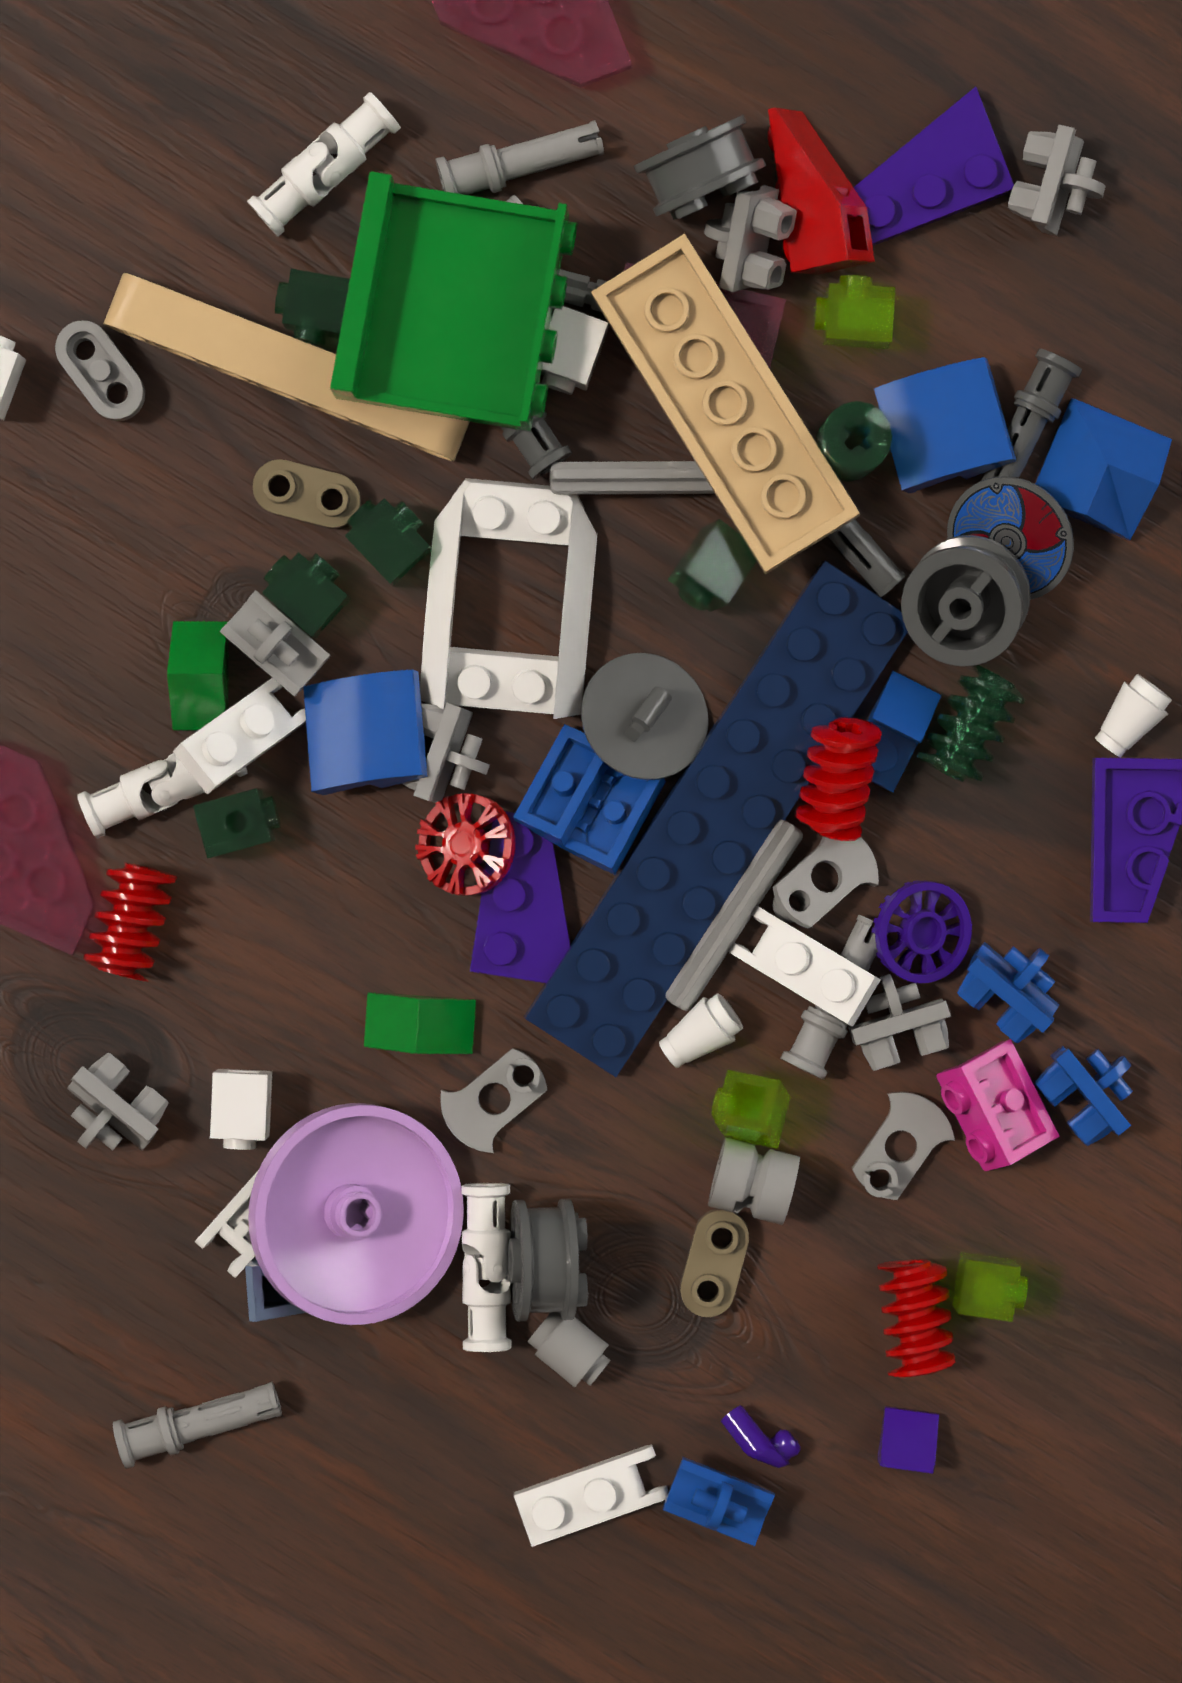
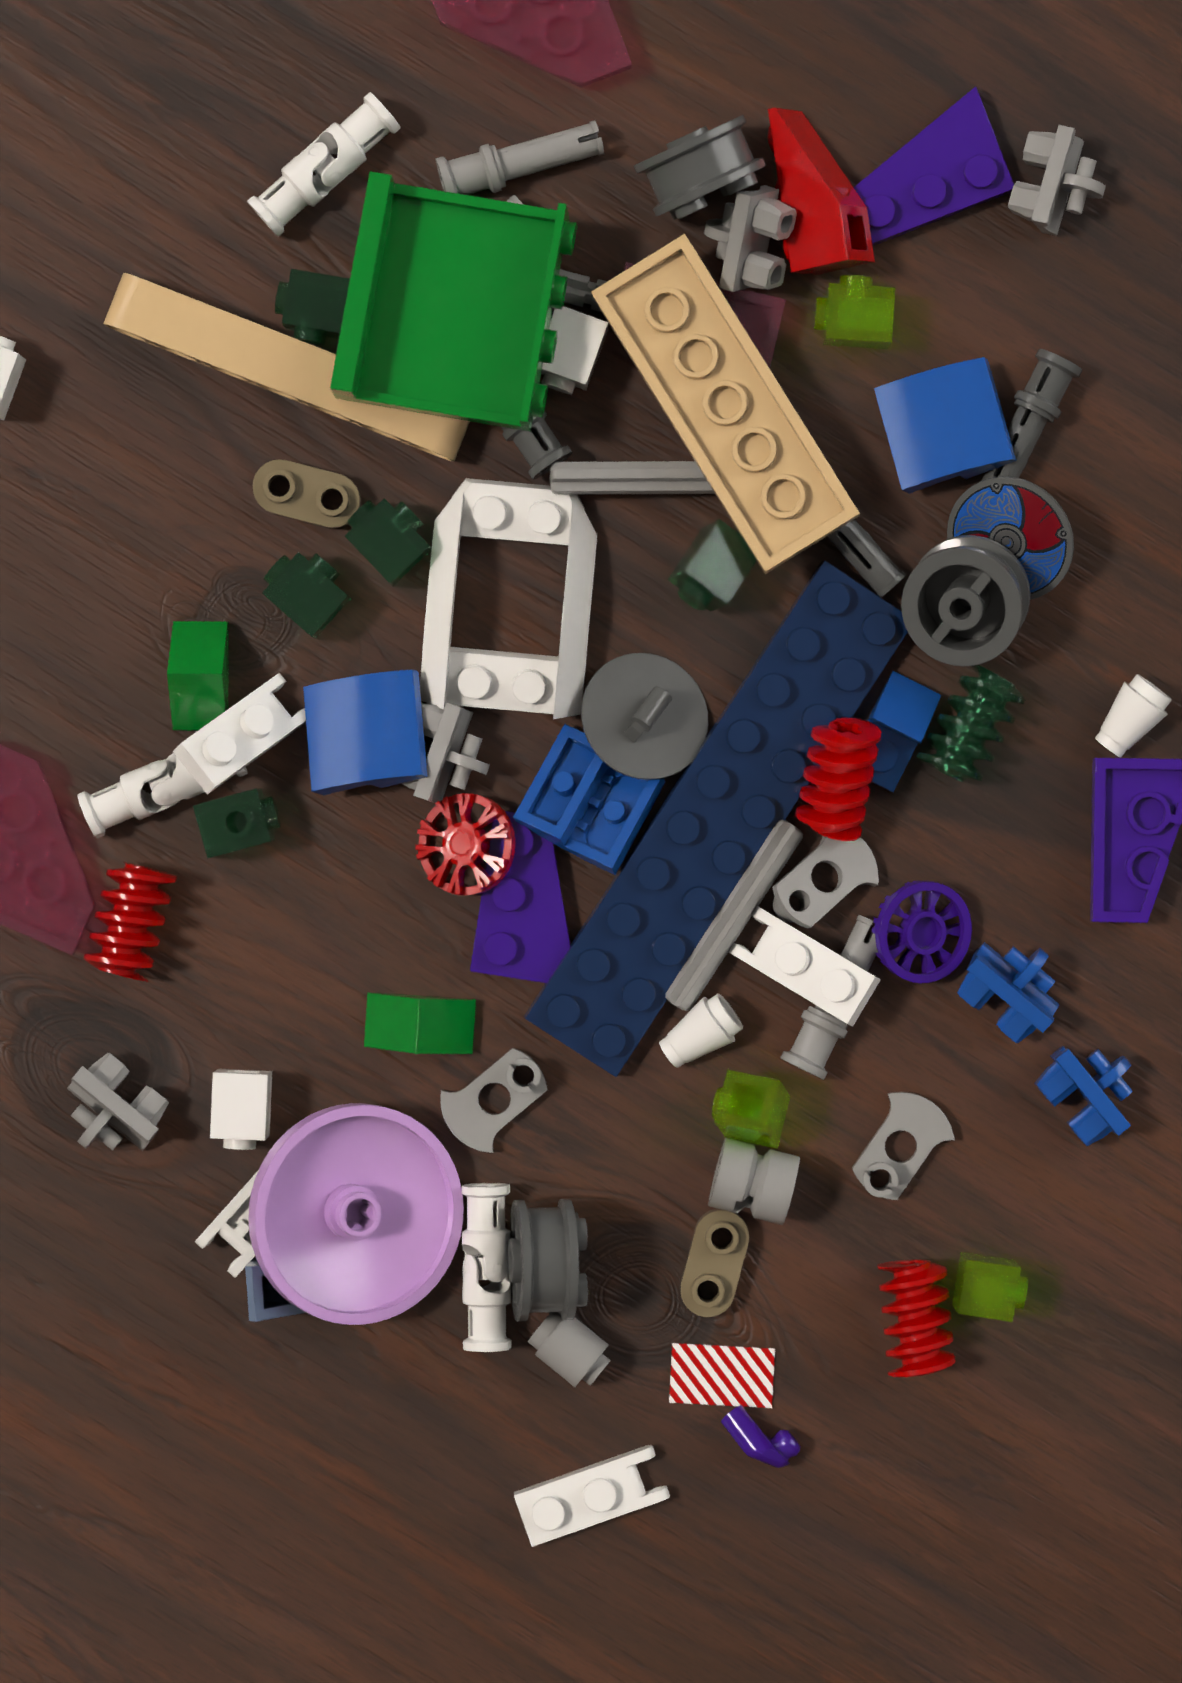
(101, 371): light grey plate -> none
(173, 1429): light grey pin -> none
(275, 643): light grey hips -> none
(718, 1501): blue hips -> none
(722, 1375): none -> sticker
(869, 425): clear green piece -> none
(908, 1440): dark purple slope -> none
(925, 1021): light grey hips -> none
(997, 1107): dark pink bracket -> none
(1103, 468): blue slope -> none

